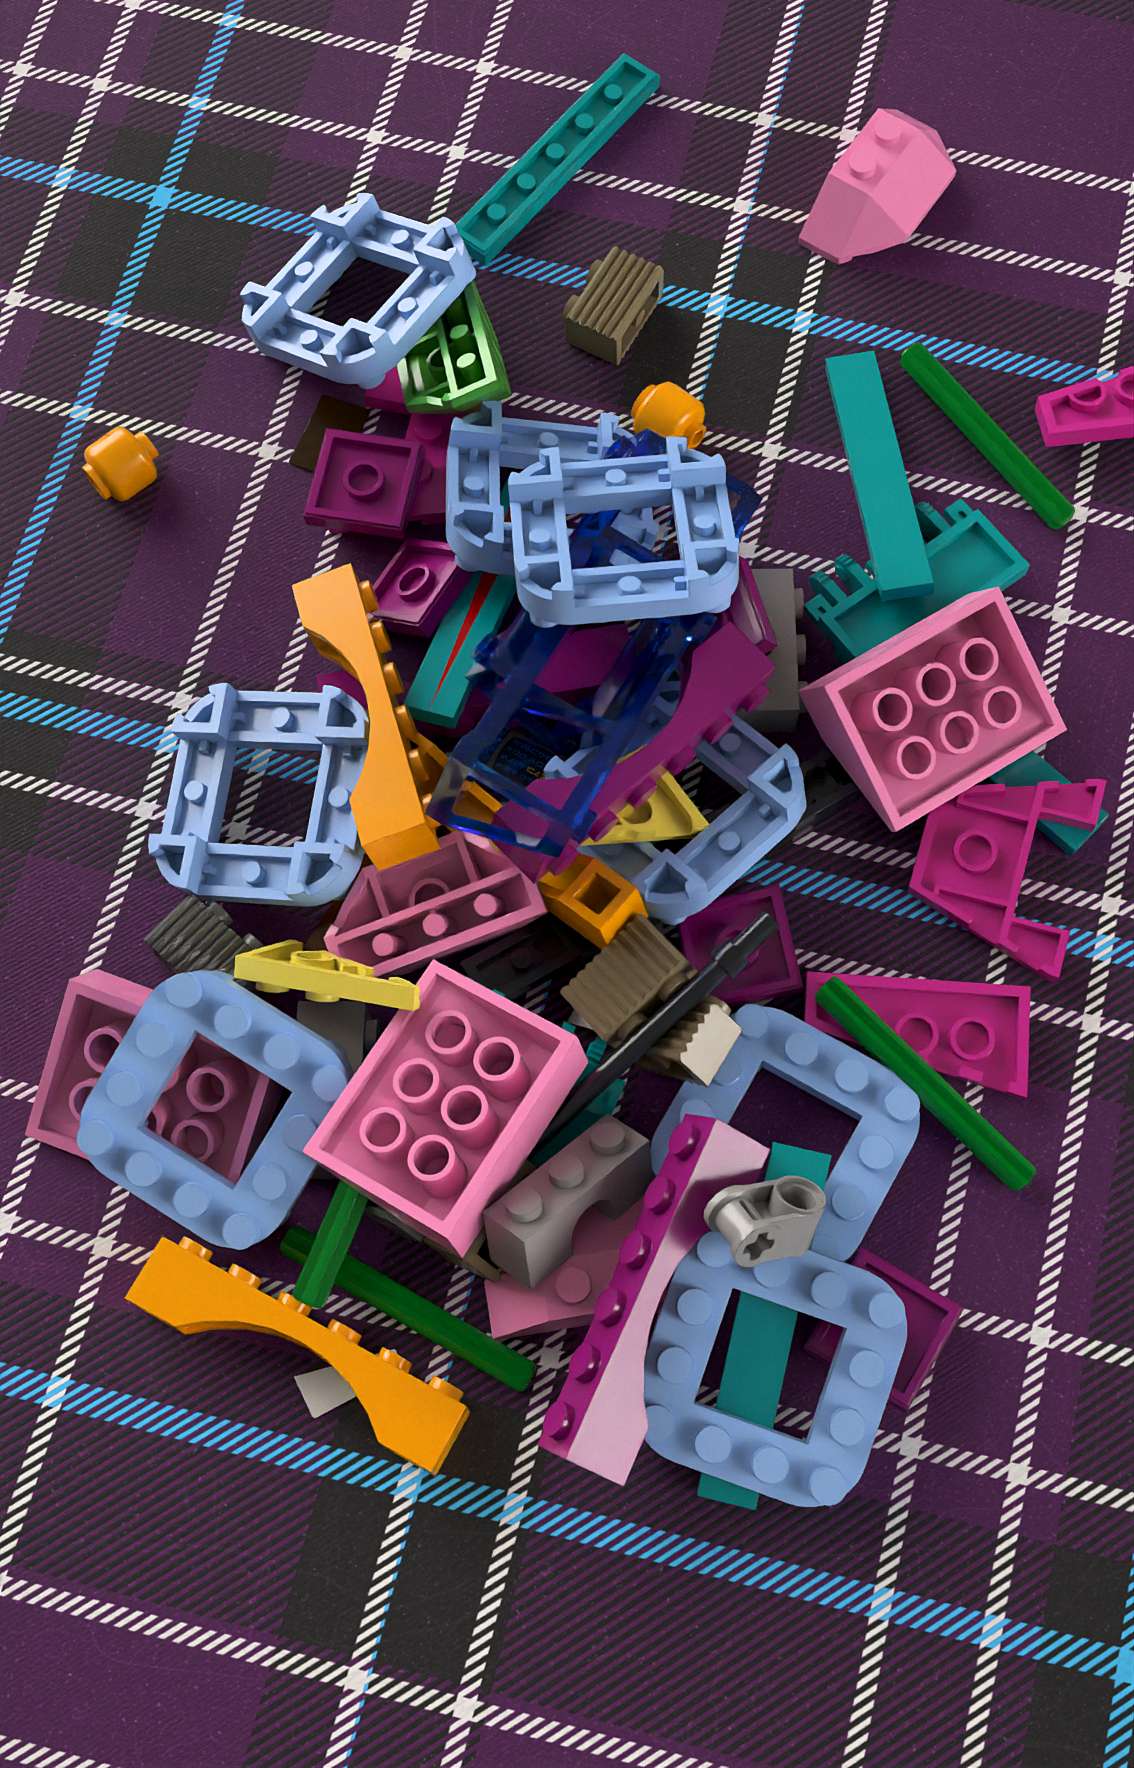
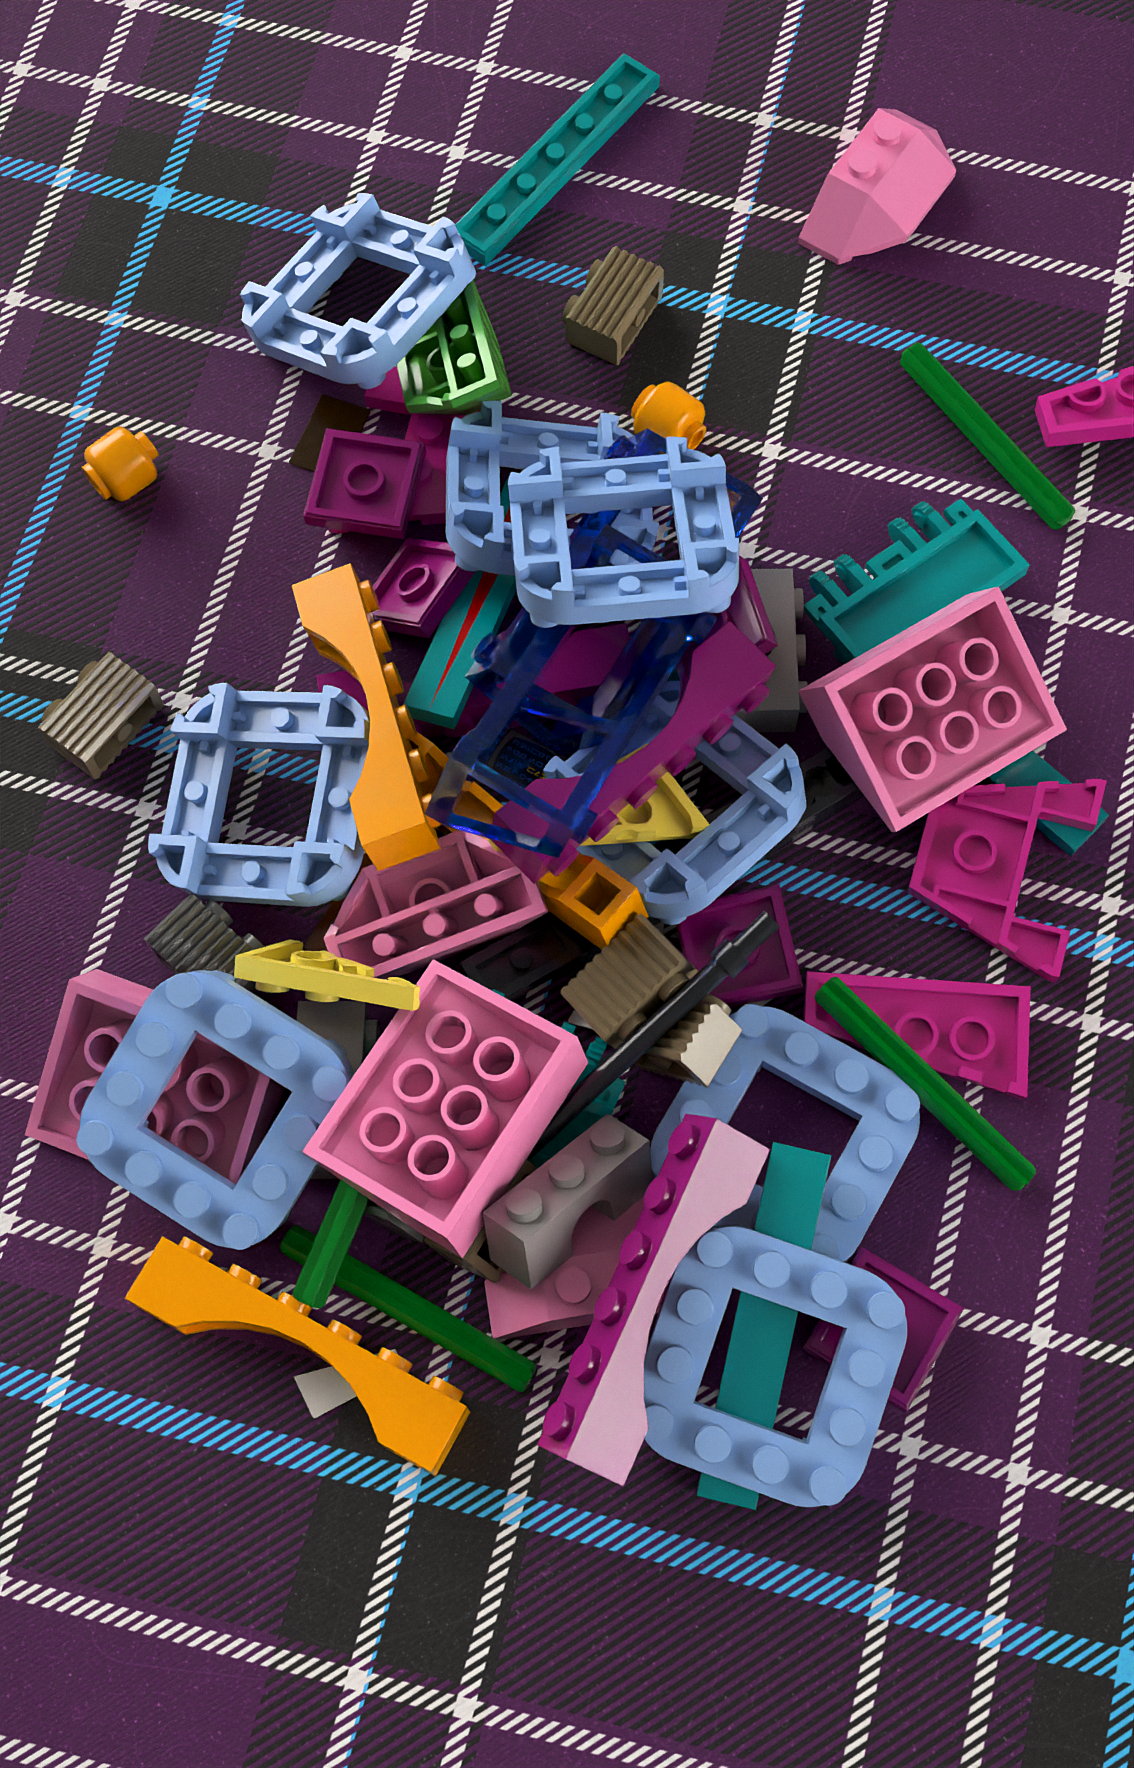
(100, 714): none -> dark tan brick
(767, 1218): light grey piece -> none
(878, 477): teal tile -> none

